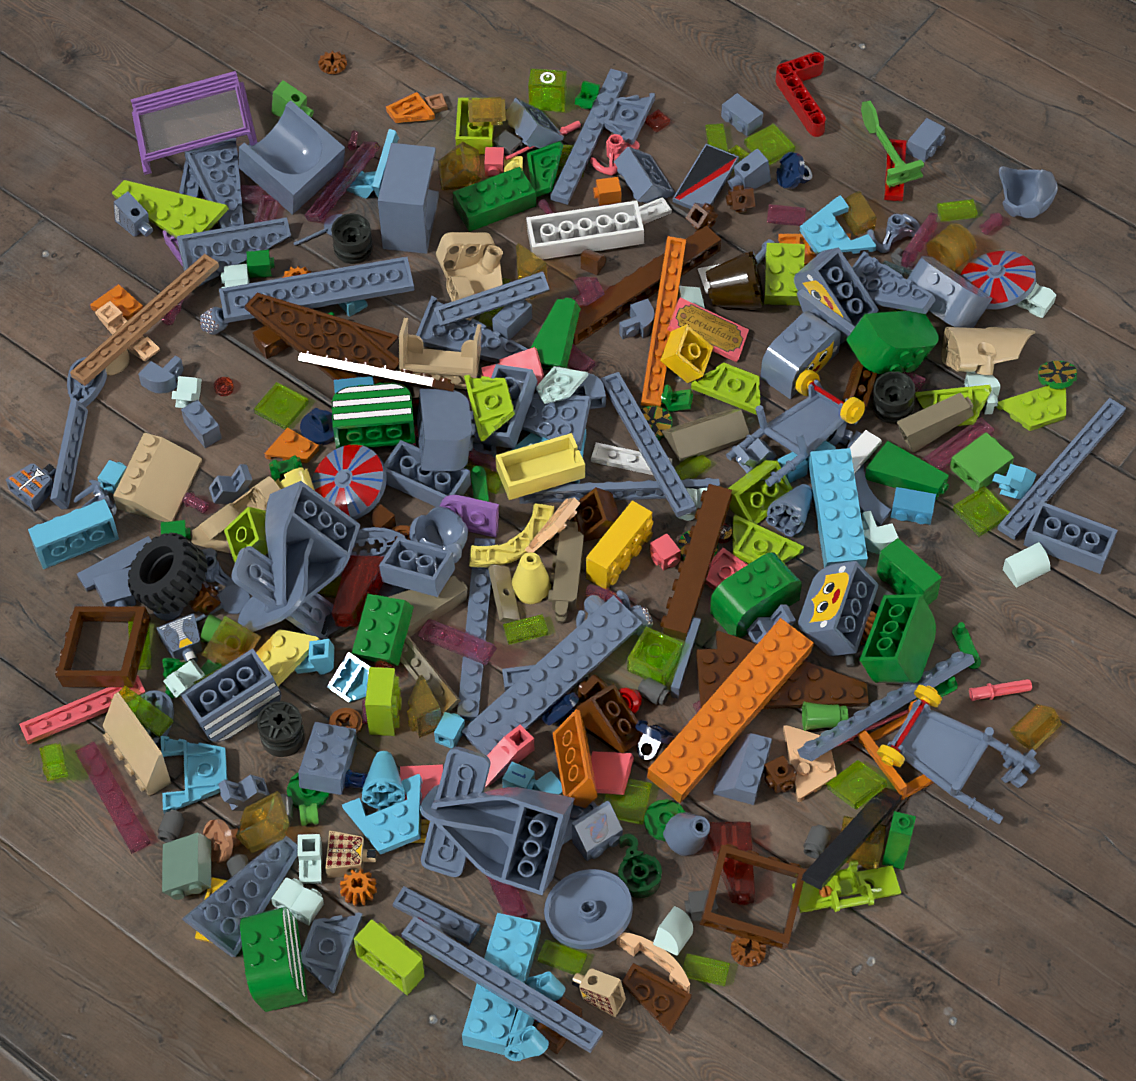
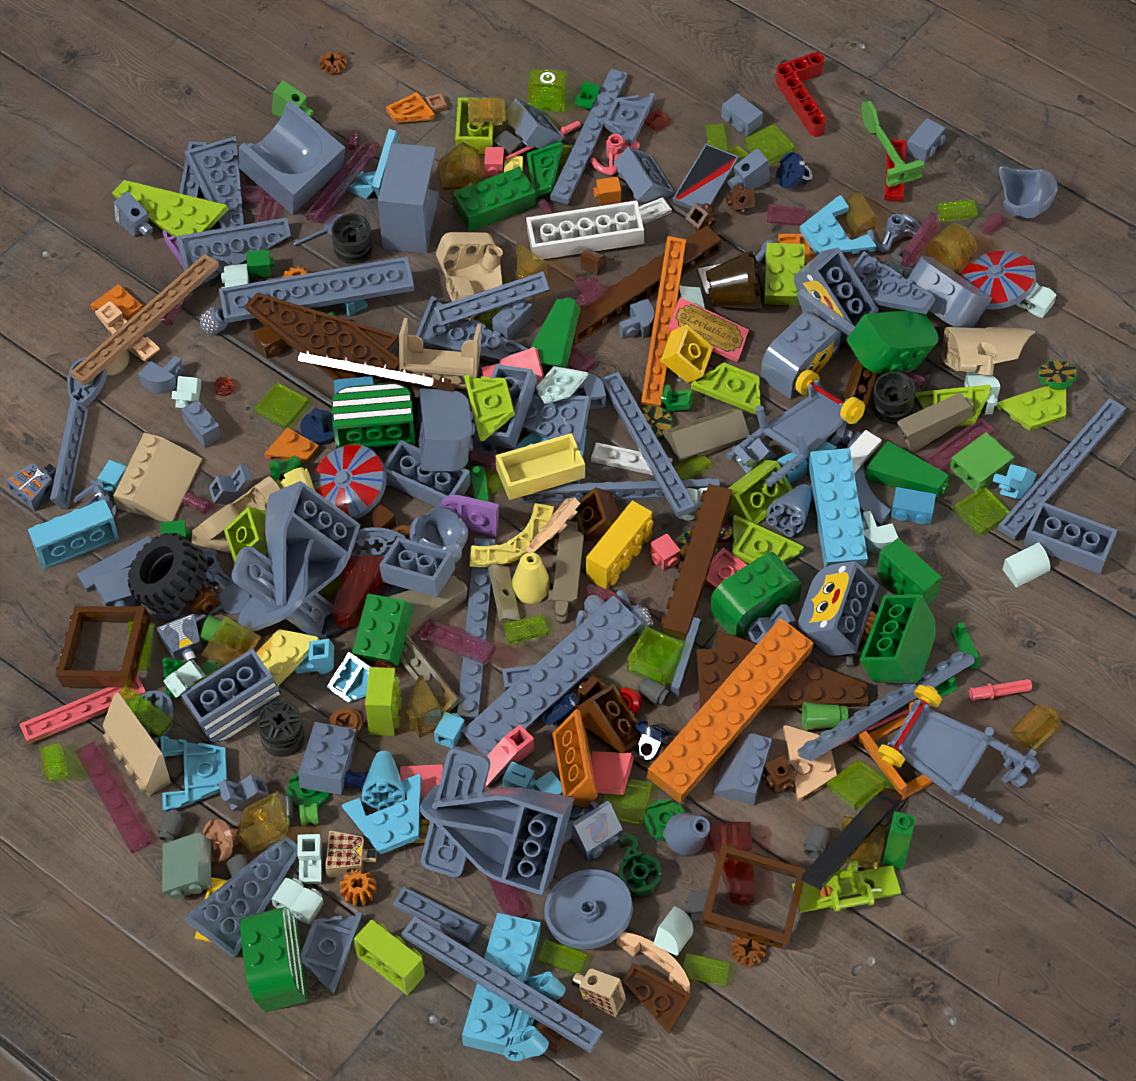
(191, 117): piece -> none

